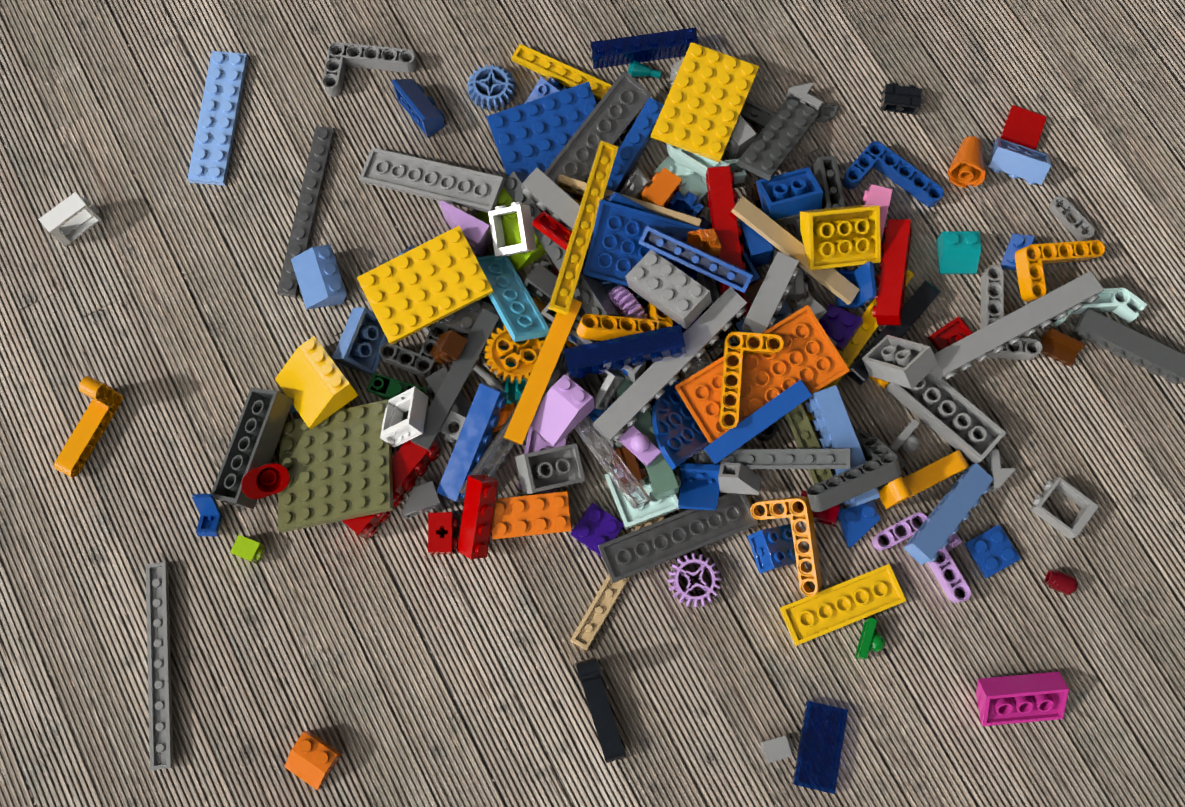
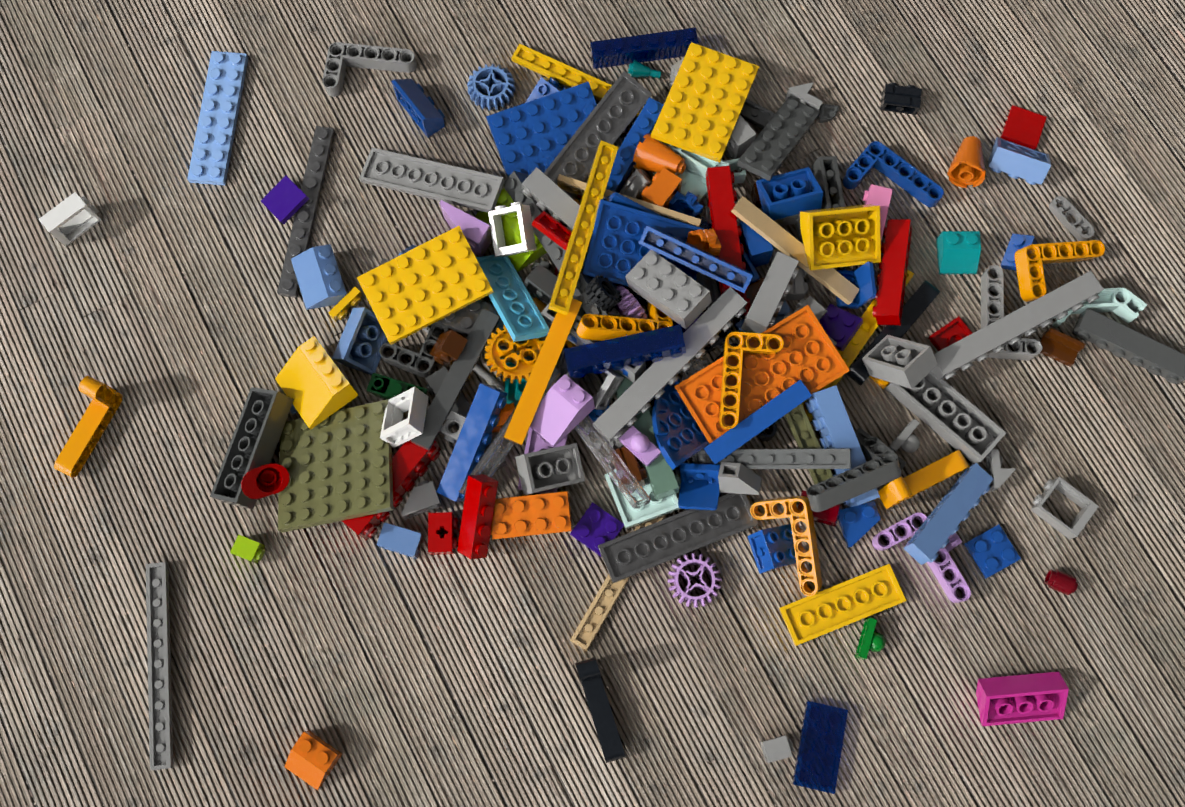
(209, 513): blue bracket -> none
(285, 199): none -> dark purple tile
(341, 309): none -> yellow plate
(399, 540): none -> medium blue panel
(603, 293): none -> black tyre
(655, 155): none -> orange cone

